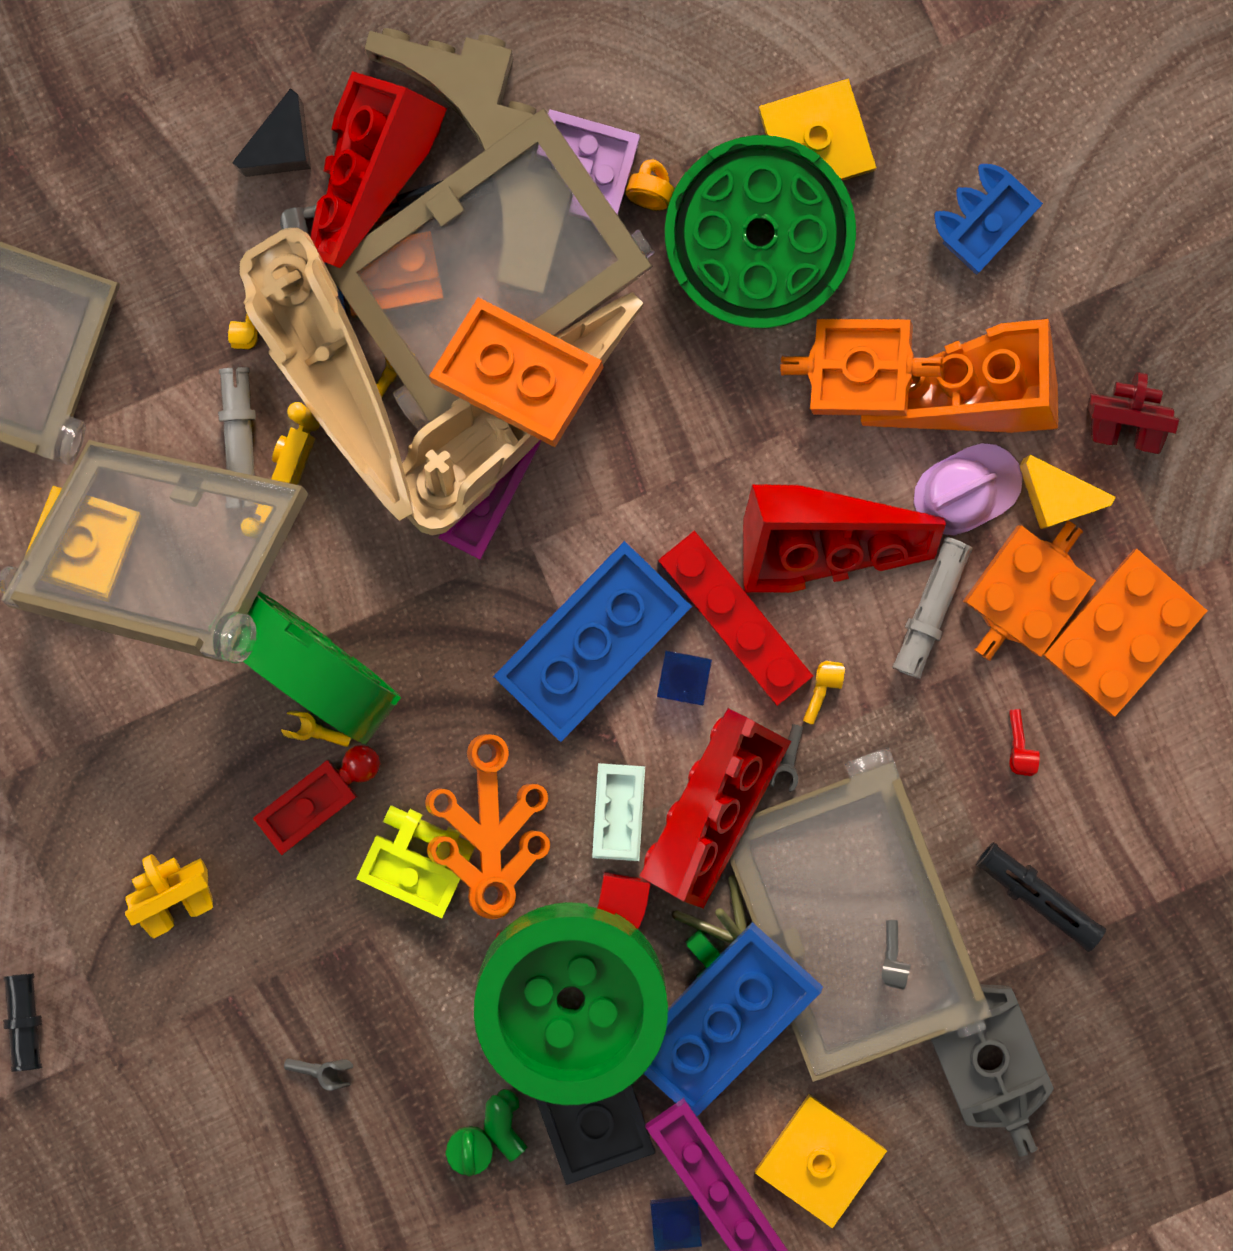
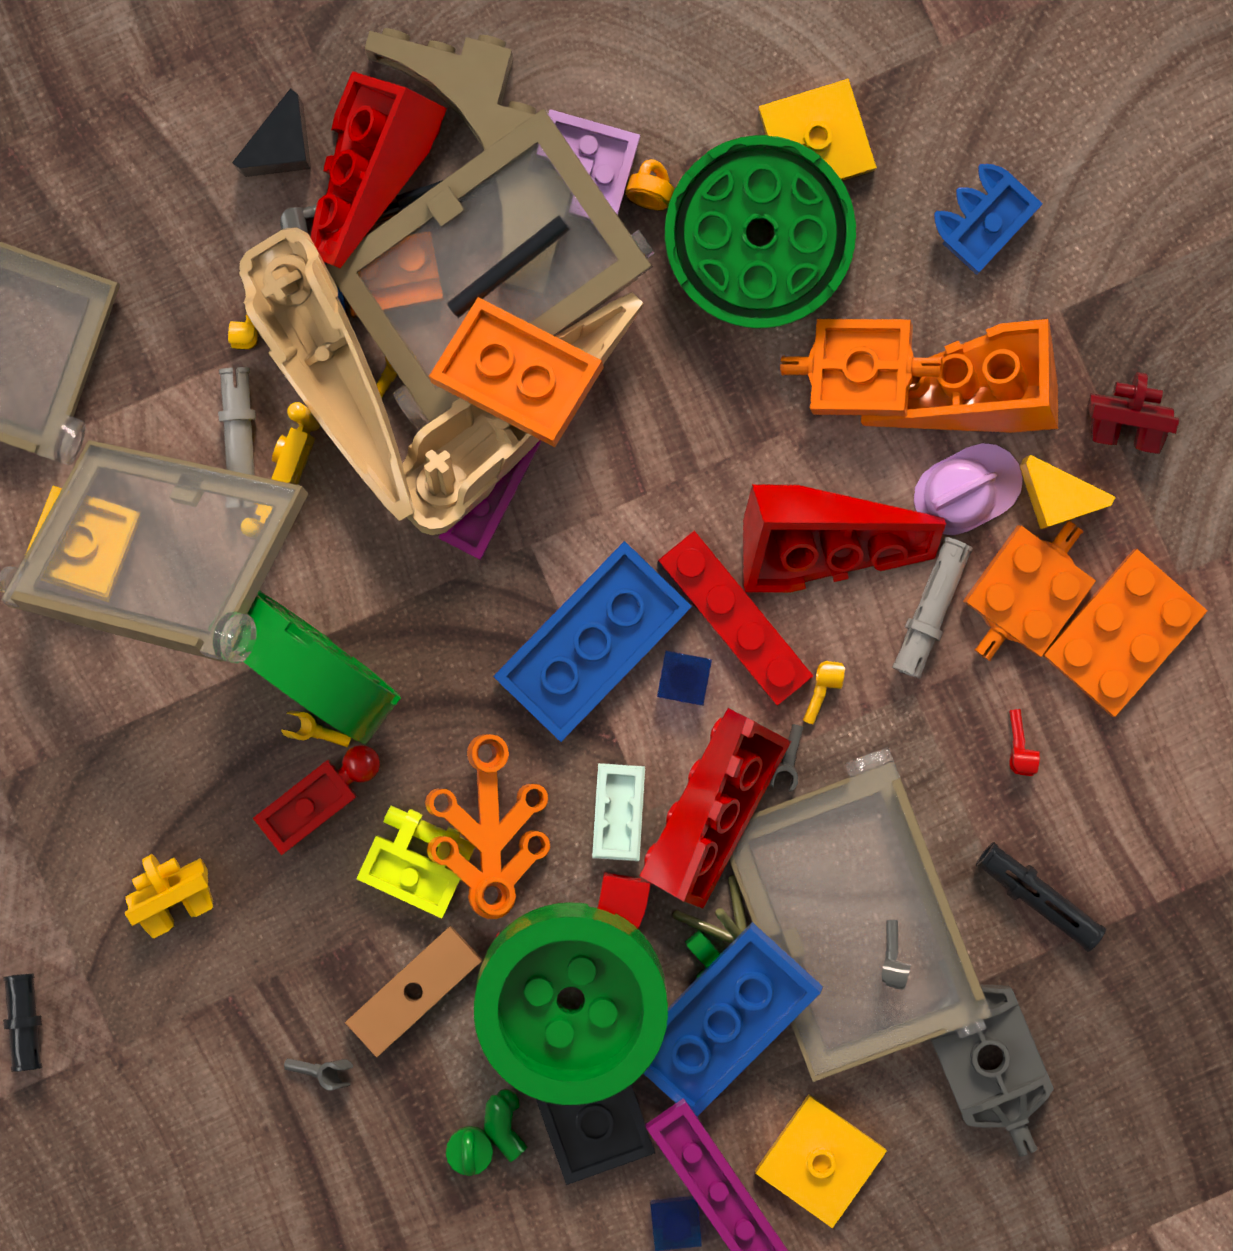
(393, 1010): none -> medium nougat tile
(509, 265): none -> black bar

